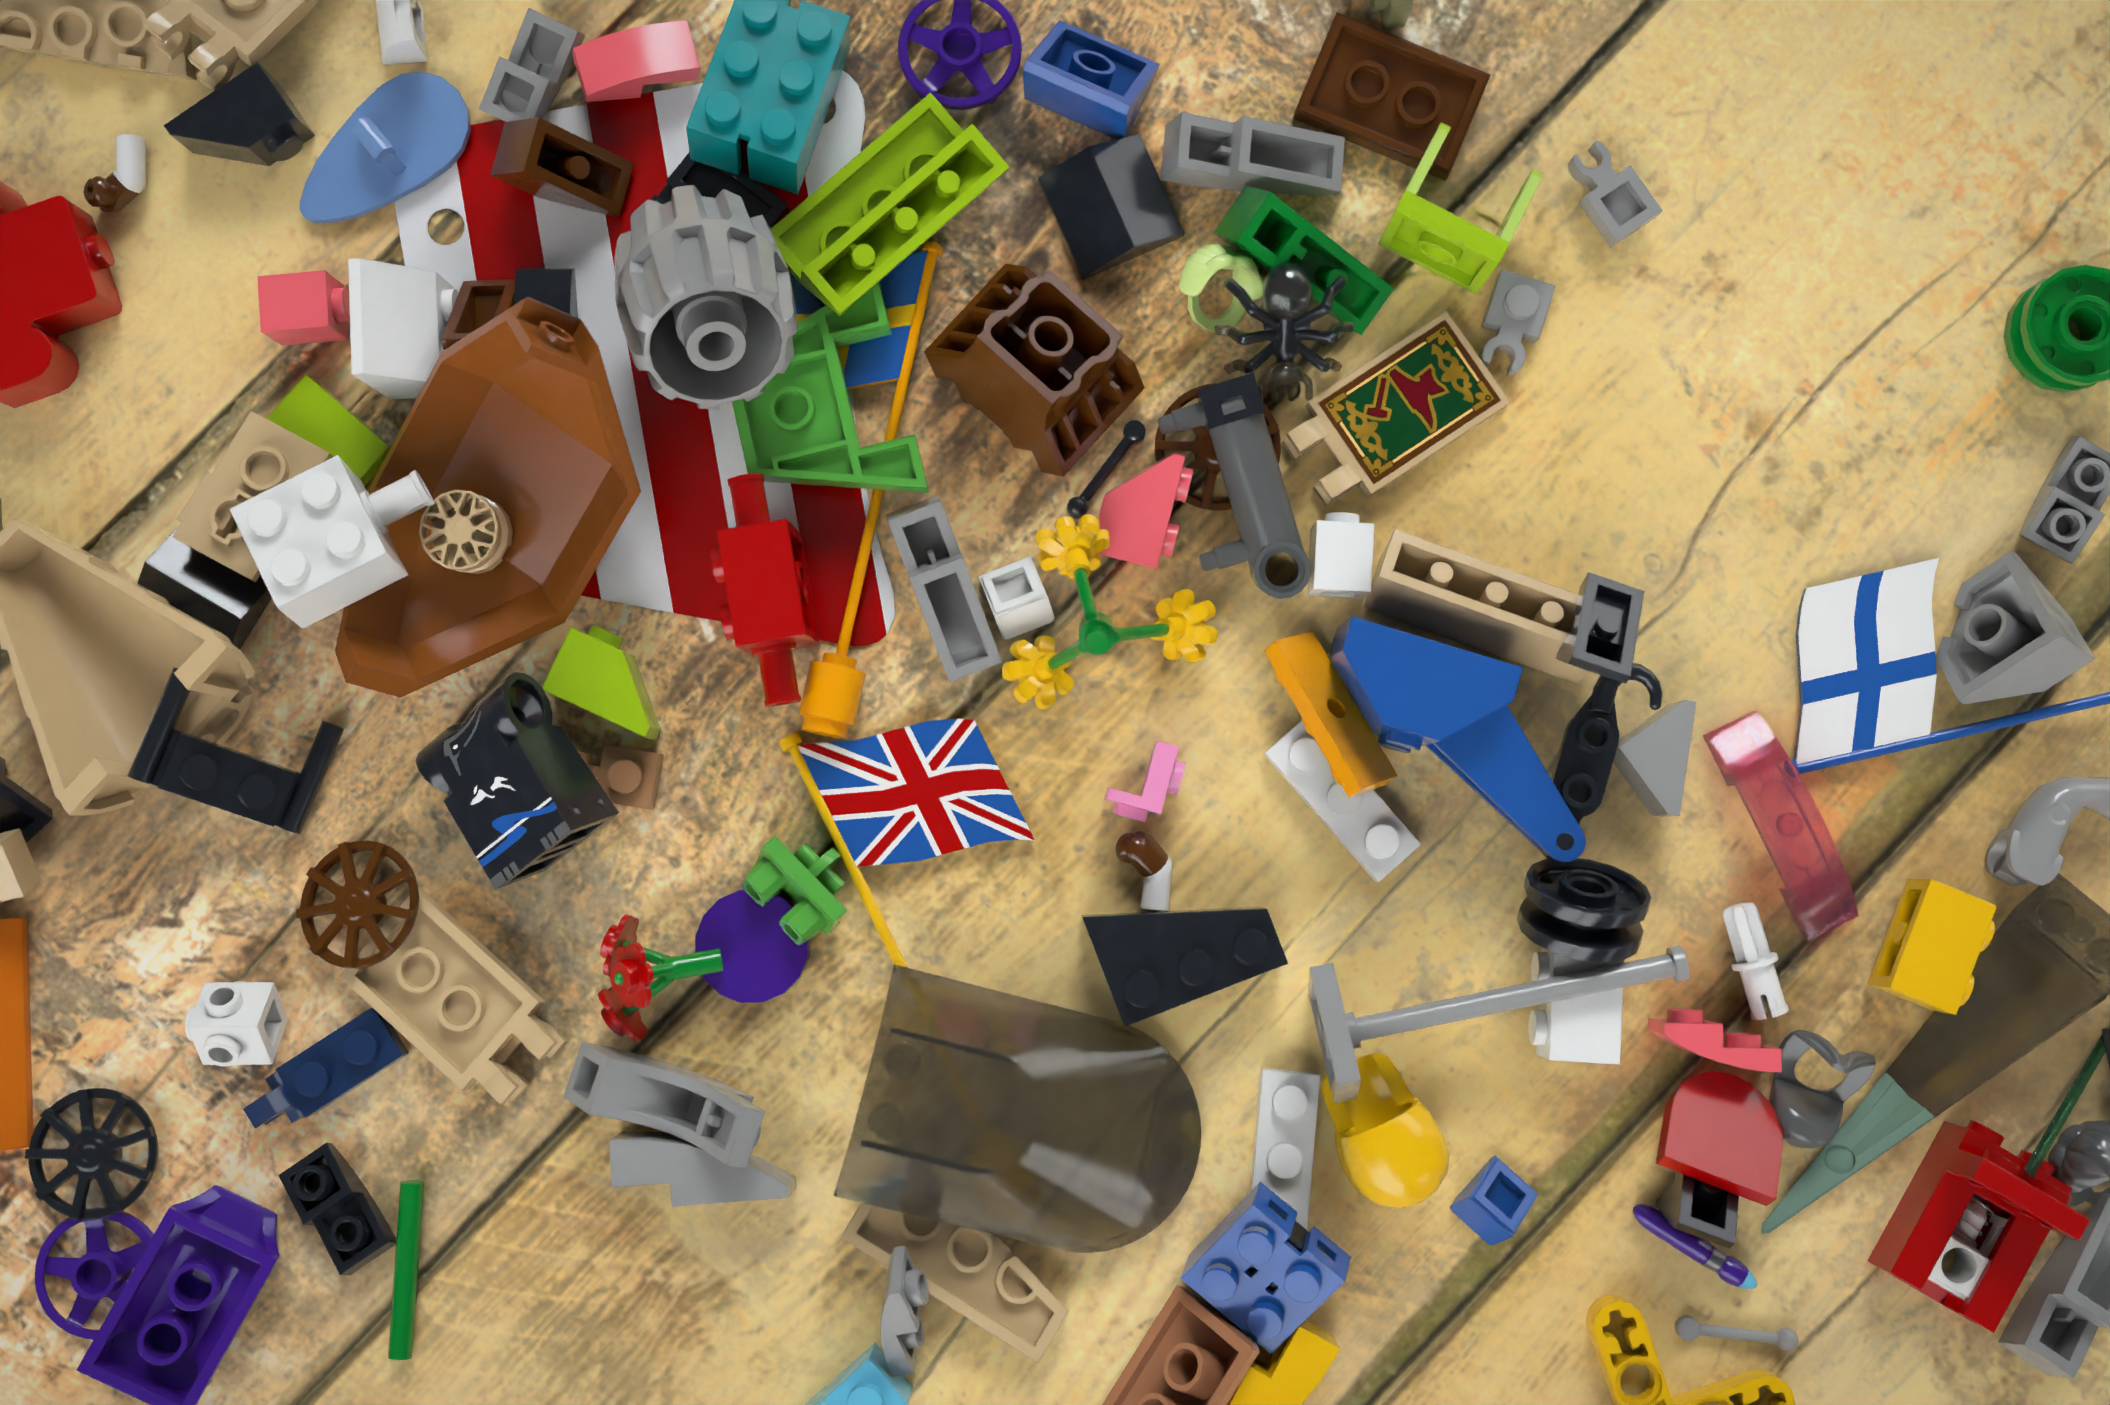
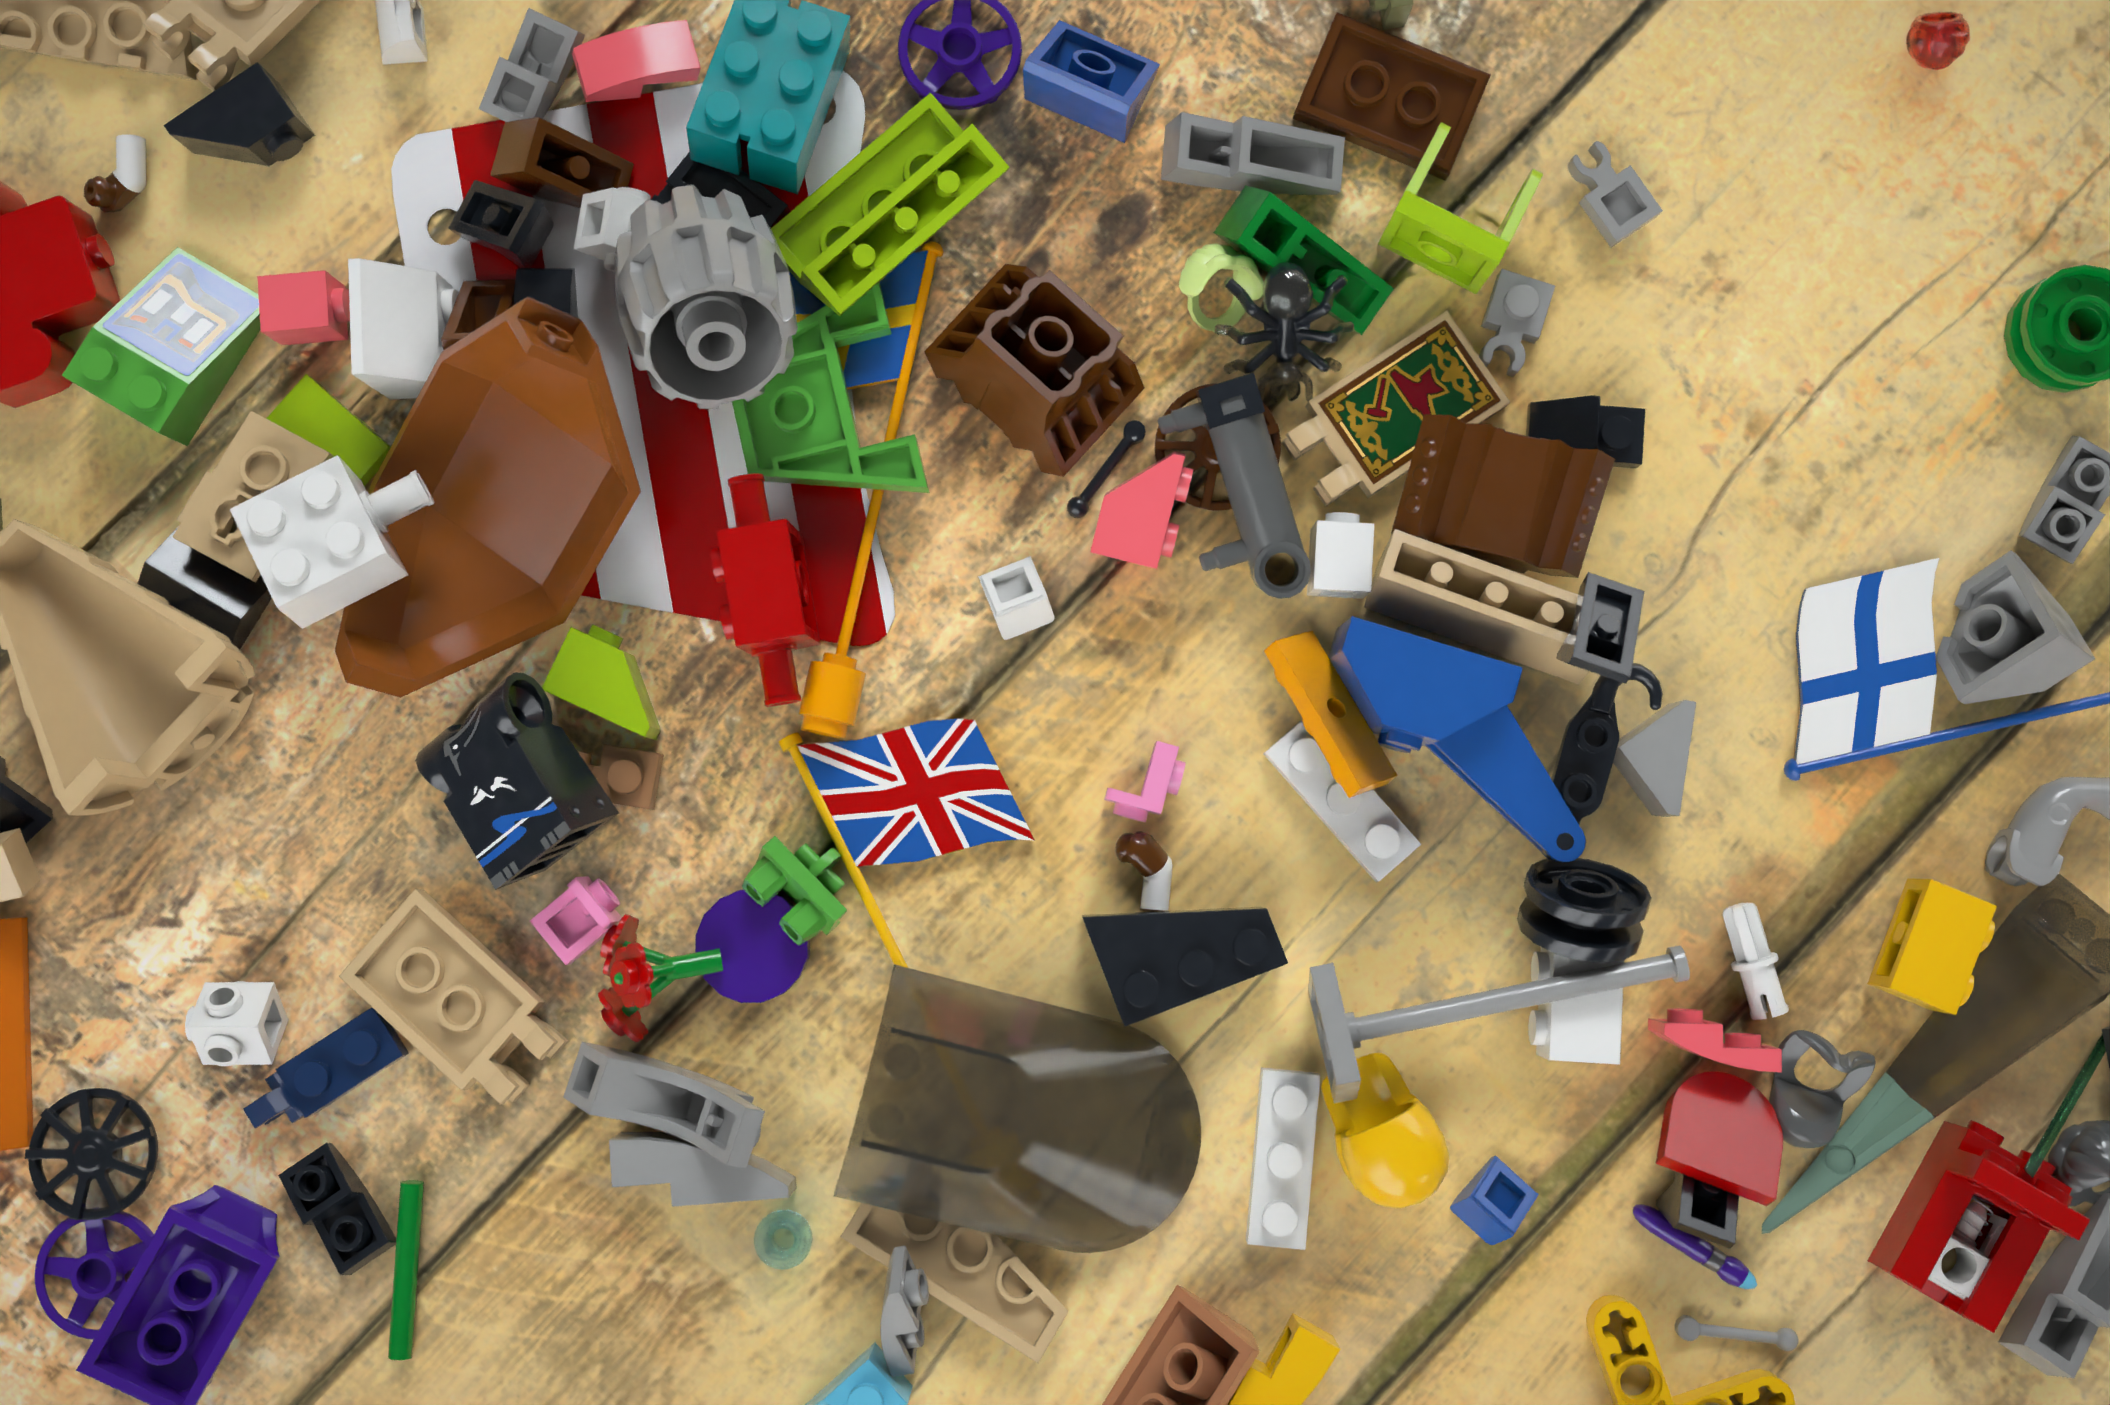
(169, 345): none -> slope
(226, 776): black plate -> none
(357, 904): reddish brown wheel -> none
(388, 148): medium blue shield -> none
(466, 531): tan wheel -> none
(503, 222): none -> black slope
(578, 918): none -> bright pink bracket
(603, 219): none -> white brick
(775, 1255): none -> clear light blue plate
(943, 588): light grey slope -> none
(1076, 554): yellow plant -> none
(1110, 204): black slope -> none
(1265, 1268): piece -> none
(1503, 495): none -> reddish brown slope
(1588, 425): none -> black slope
(1787, 822): clear pink slope -> none
(1937, 39): none -> clear red piece

